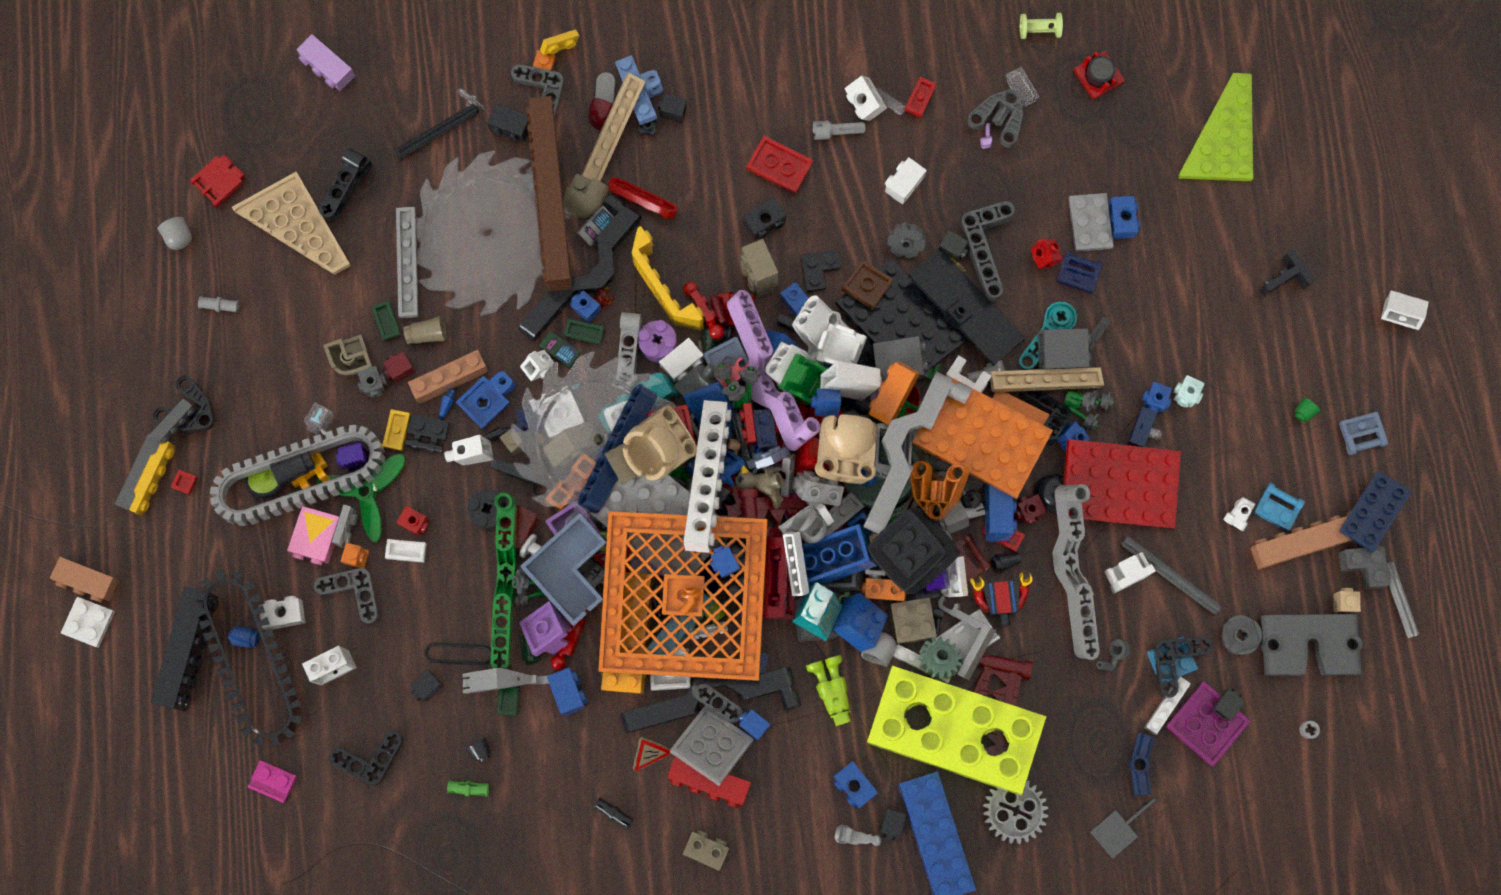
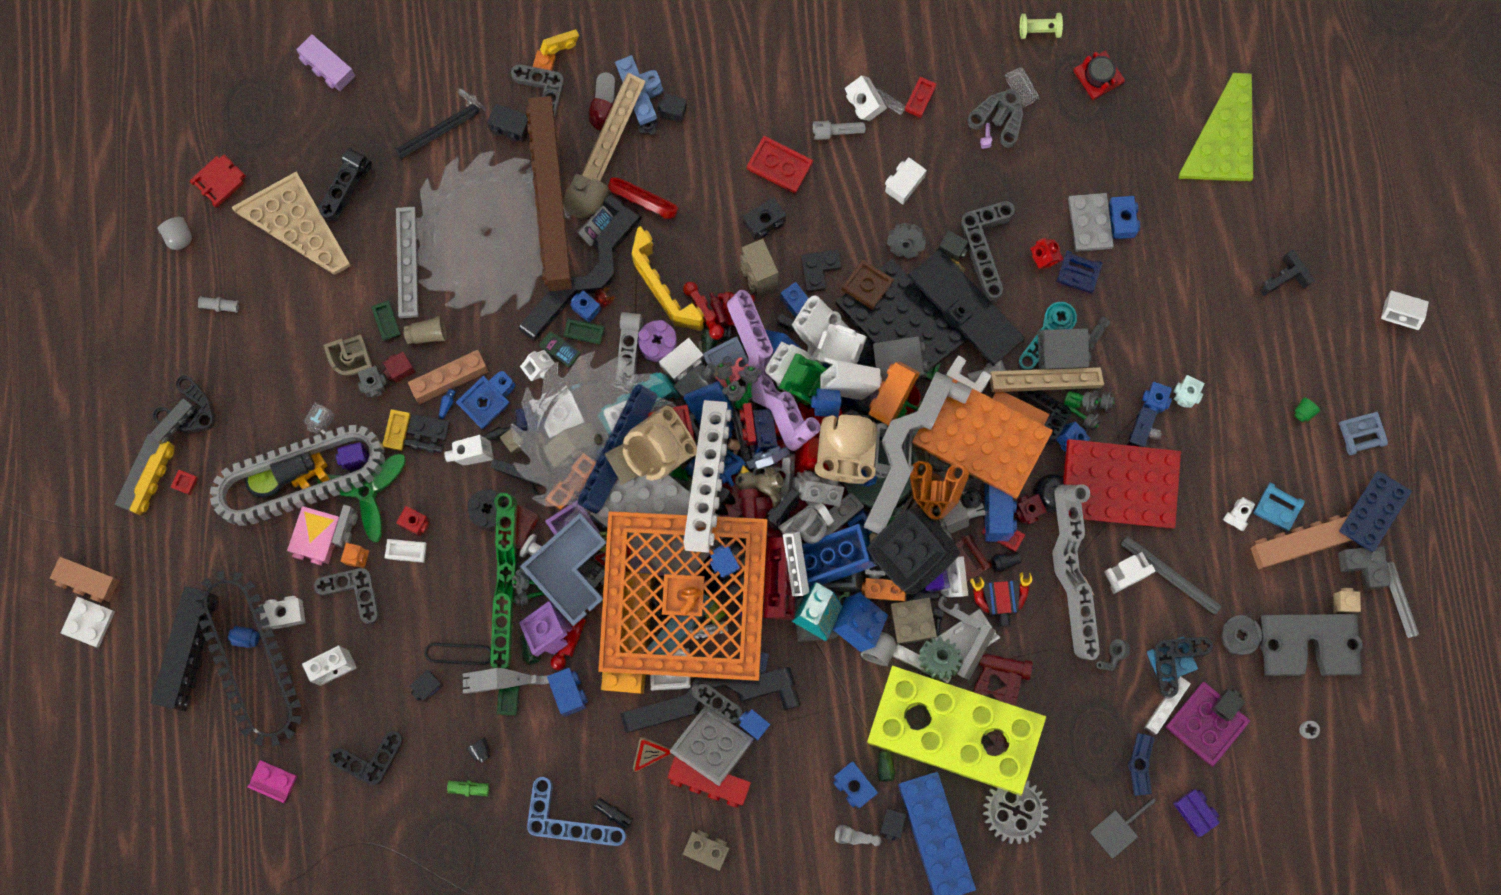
(567, 826): none -> medium blue beam
(787, 503): none -> black plate
(834, 691): lime piece -> none
(886, 769): none -> clear green cone
(1196, 812): none -> dark purple brick

